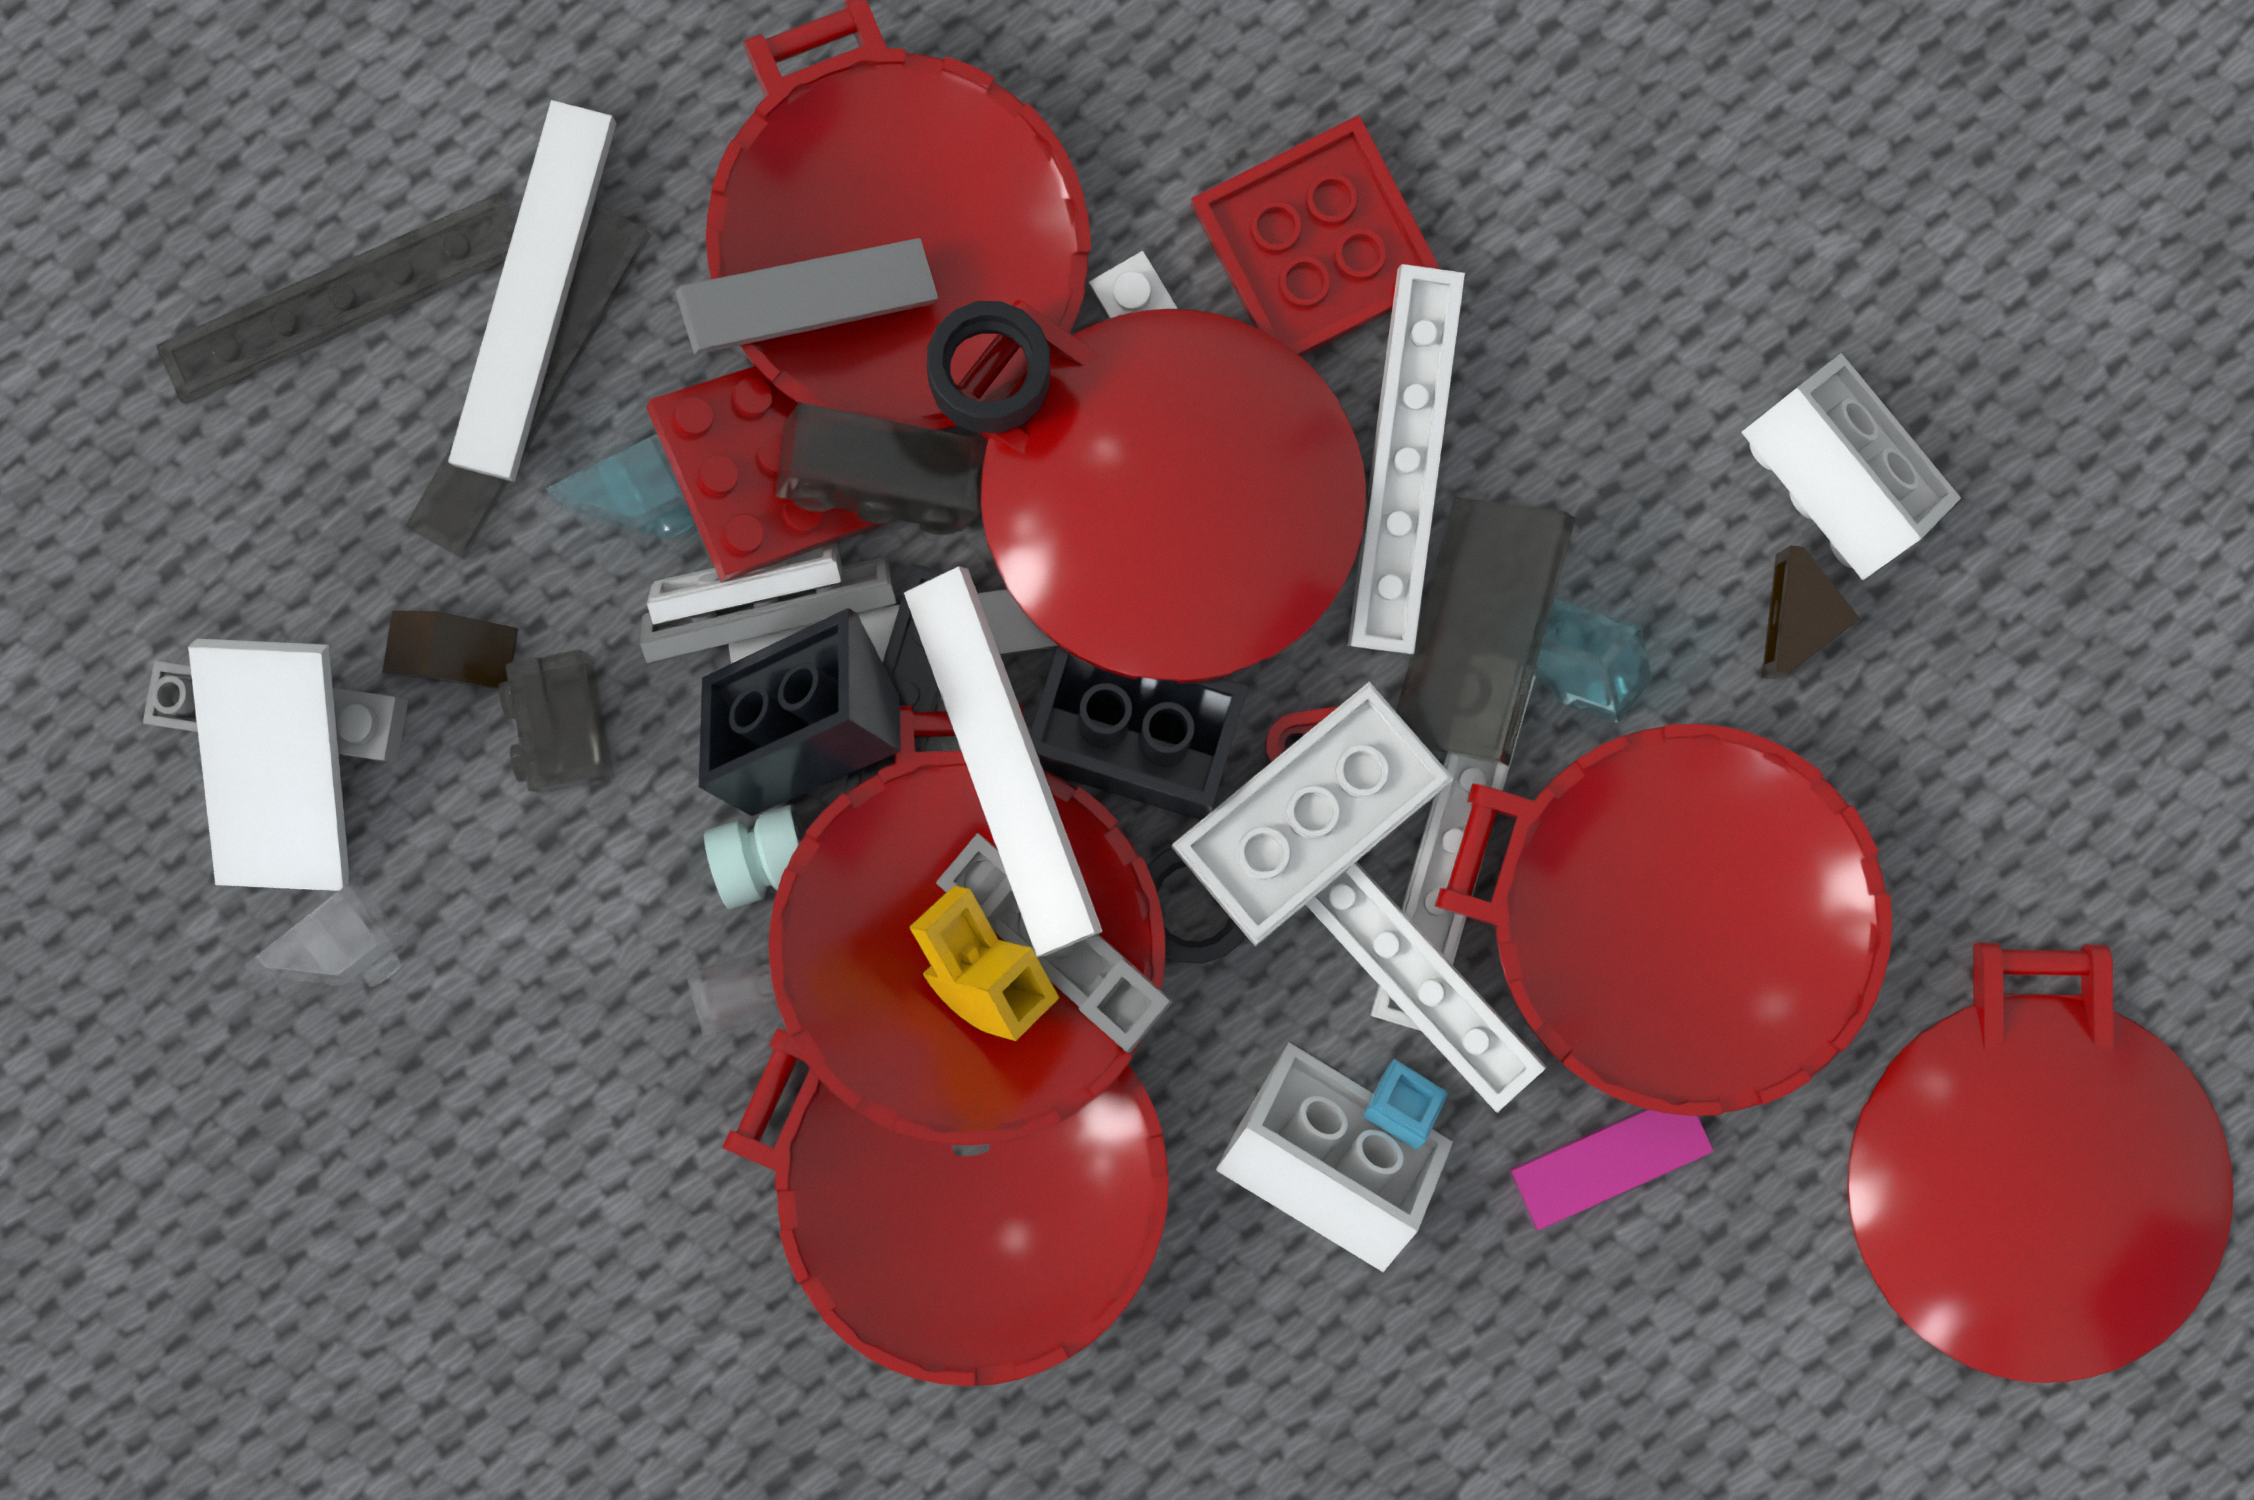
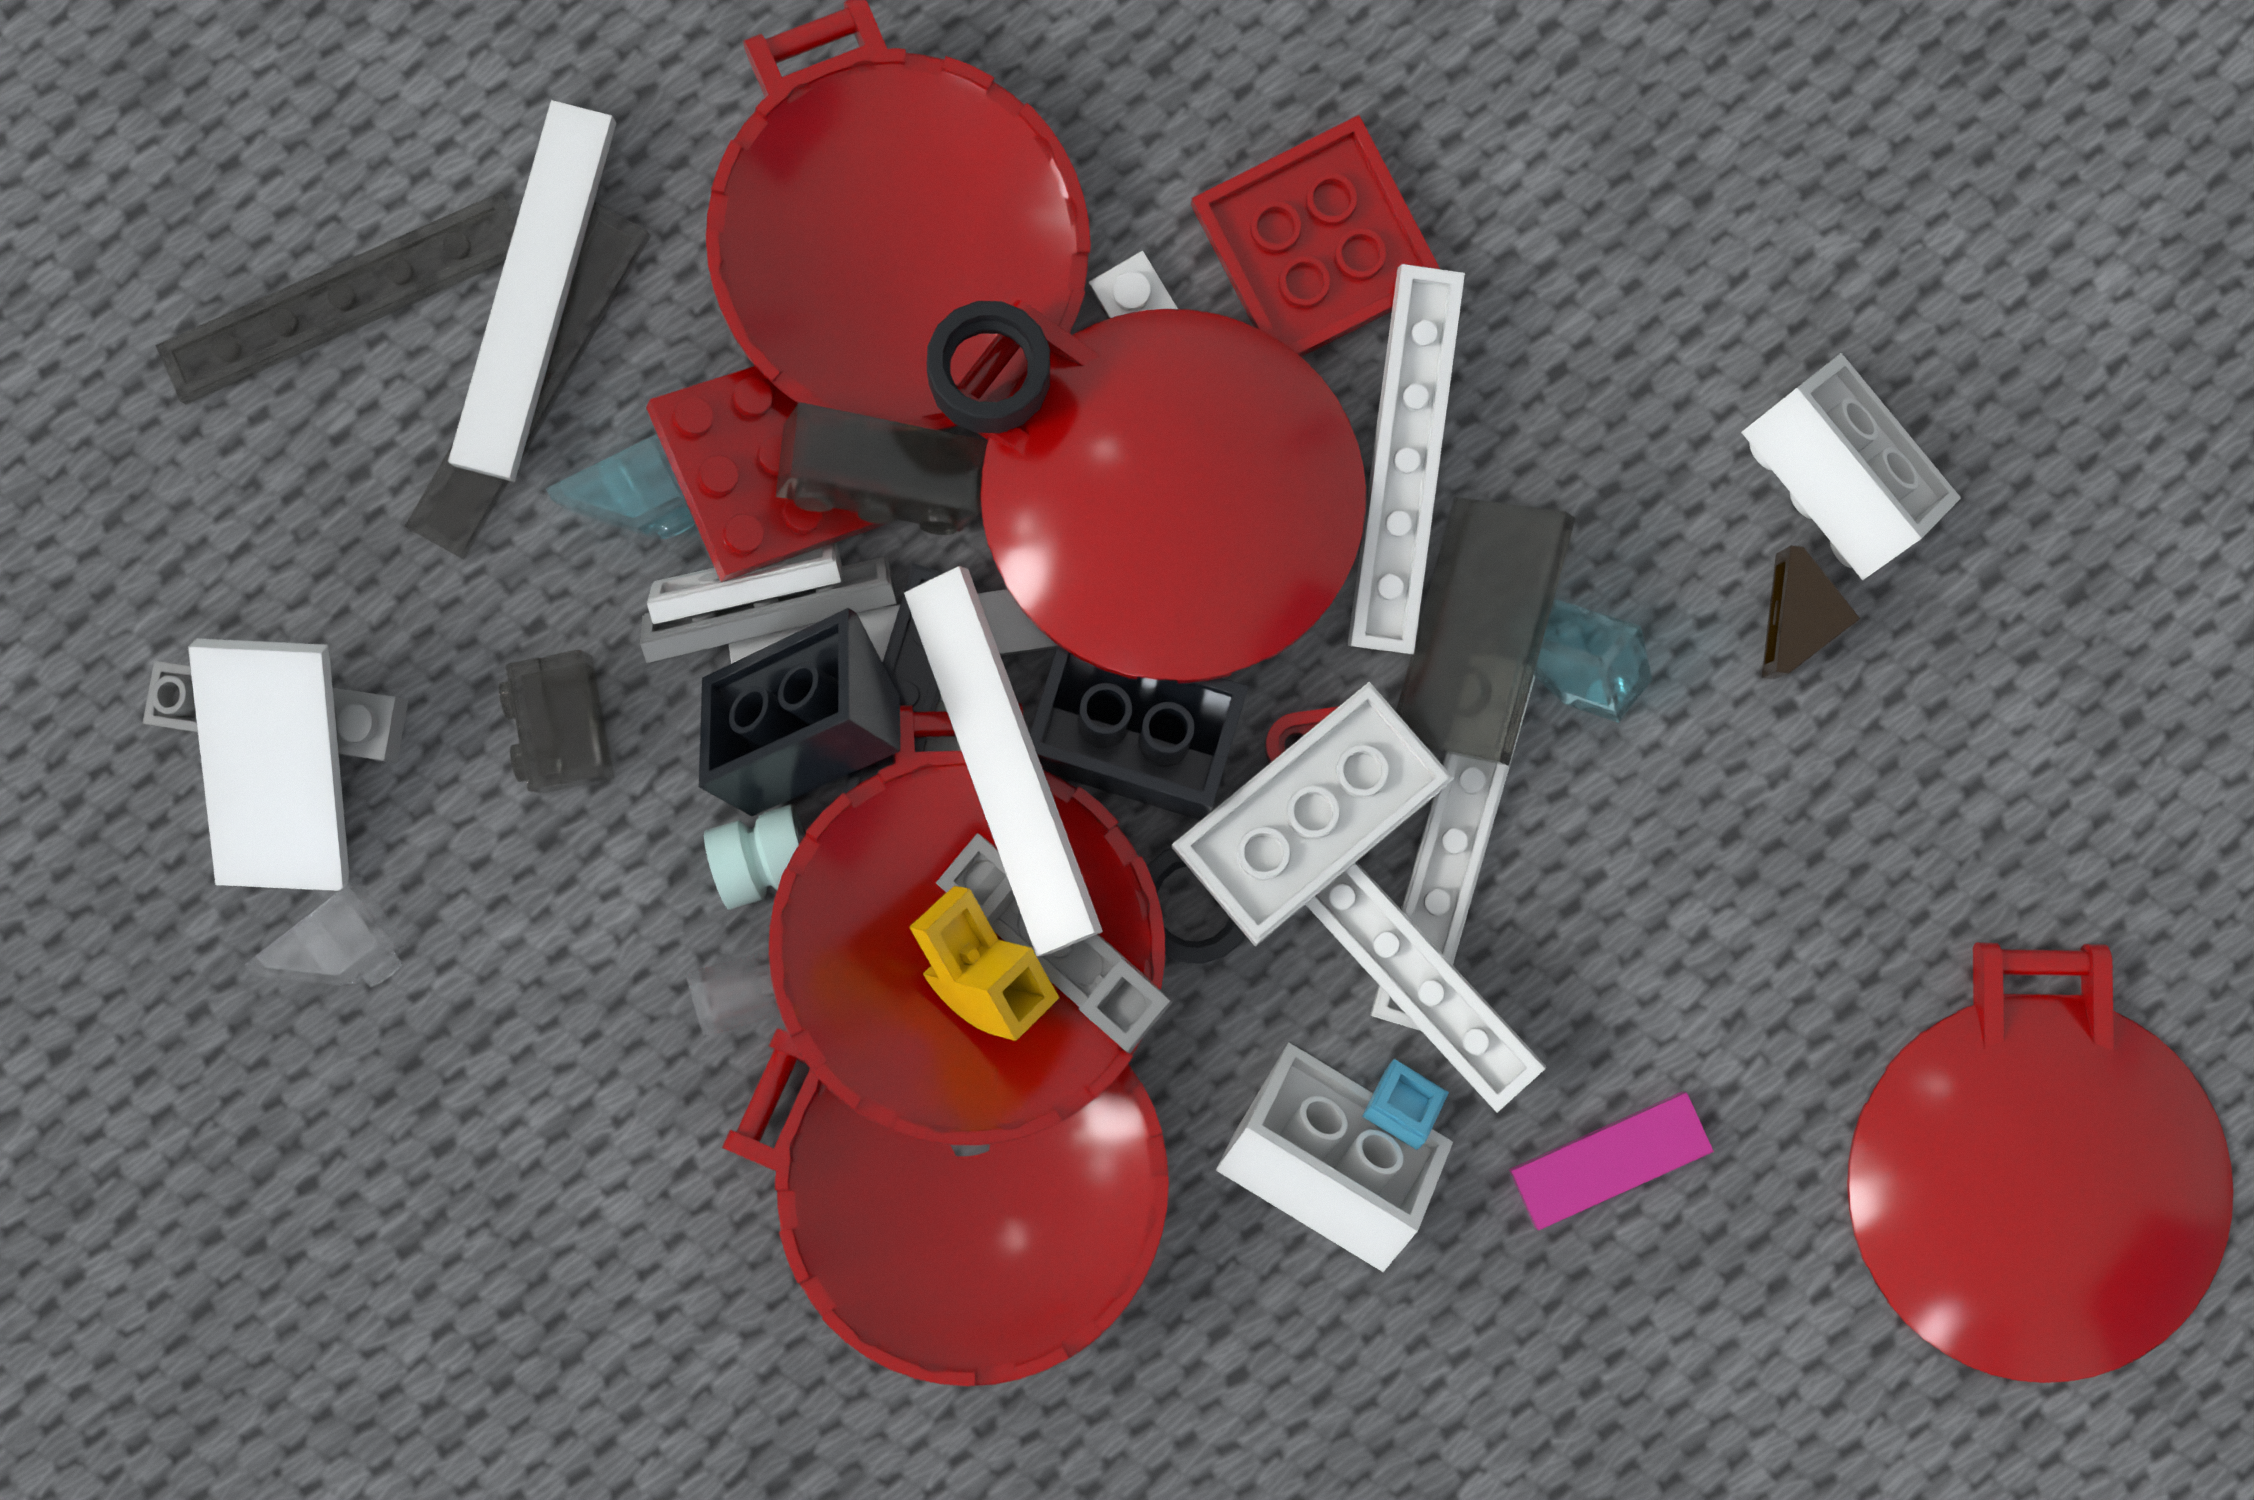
(449, 648): dark brown slope -> none
(805, 295): light grey tile -> none
(1684, 917): red dish -> none

